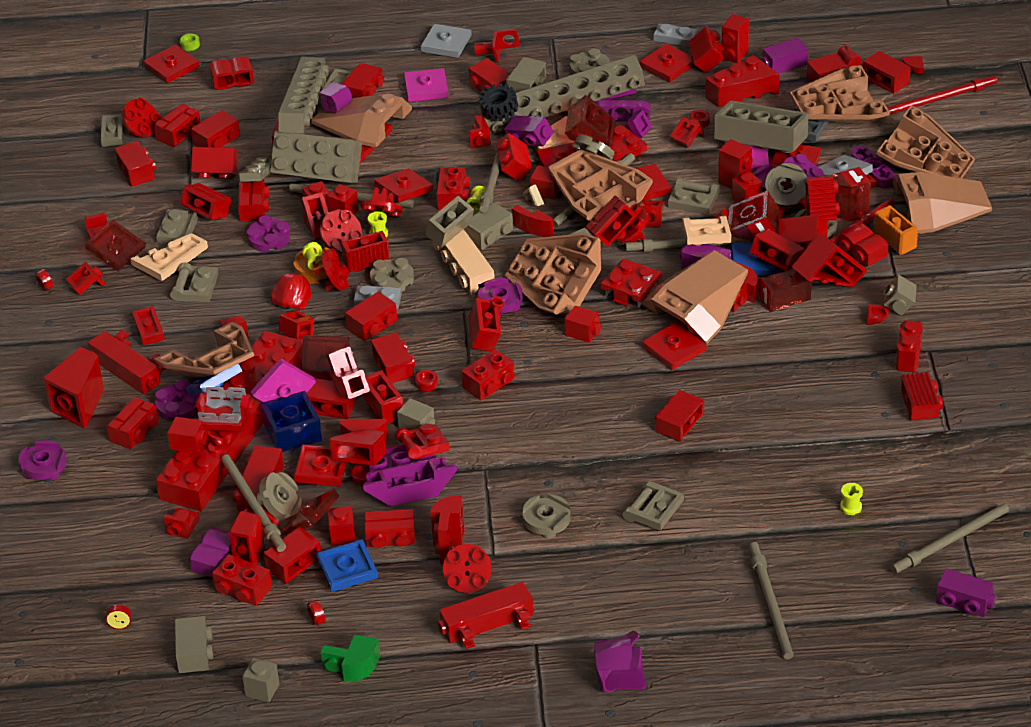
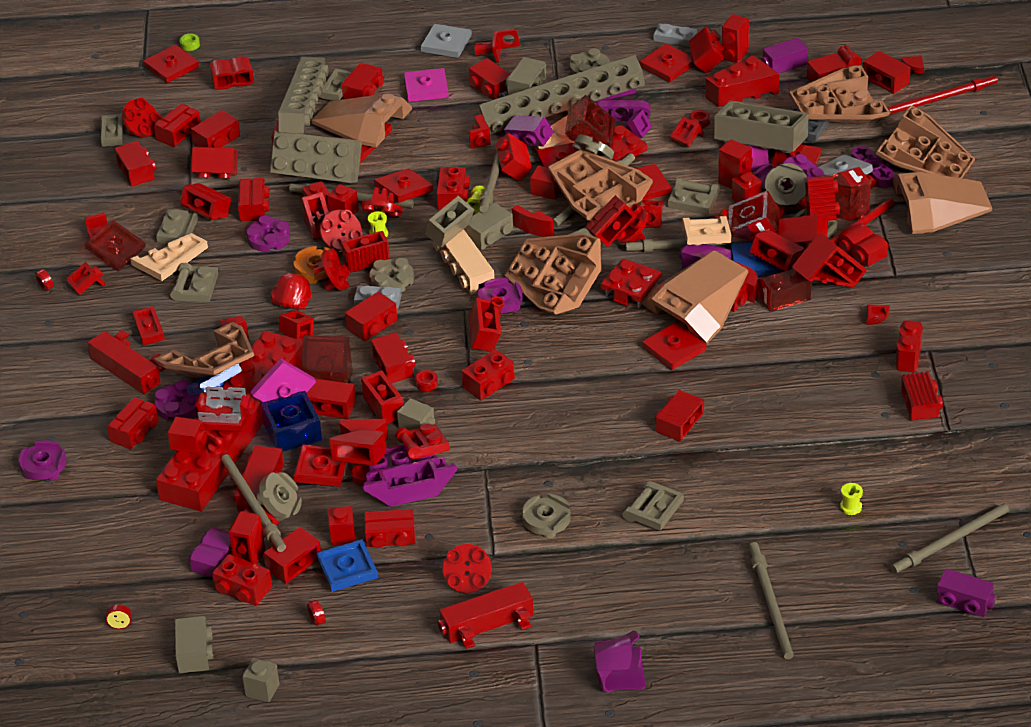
(75, 387): red slope -> none
(181, 522): red bracket -> none
(256, 170): dark tan plate -> none
(311, 512): clear red plate -> none
(312, 255): neon yellow bush -> none
(335, 97): magenta piece -> none
(345, 375): brick -> none
(356, 661): green brick -> none
(447, 524): red brick -> none
(501, 110): black tyre -> none
(533, 194): tan tile -> none
(582, 324): red brick -> none
(896, 230): orange brick -> none
(899, 295): dark tan brick -> none

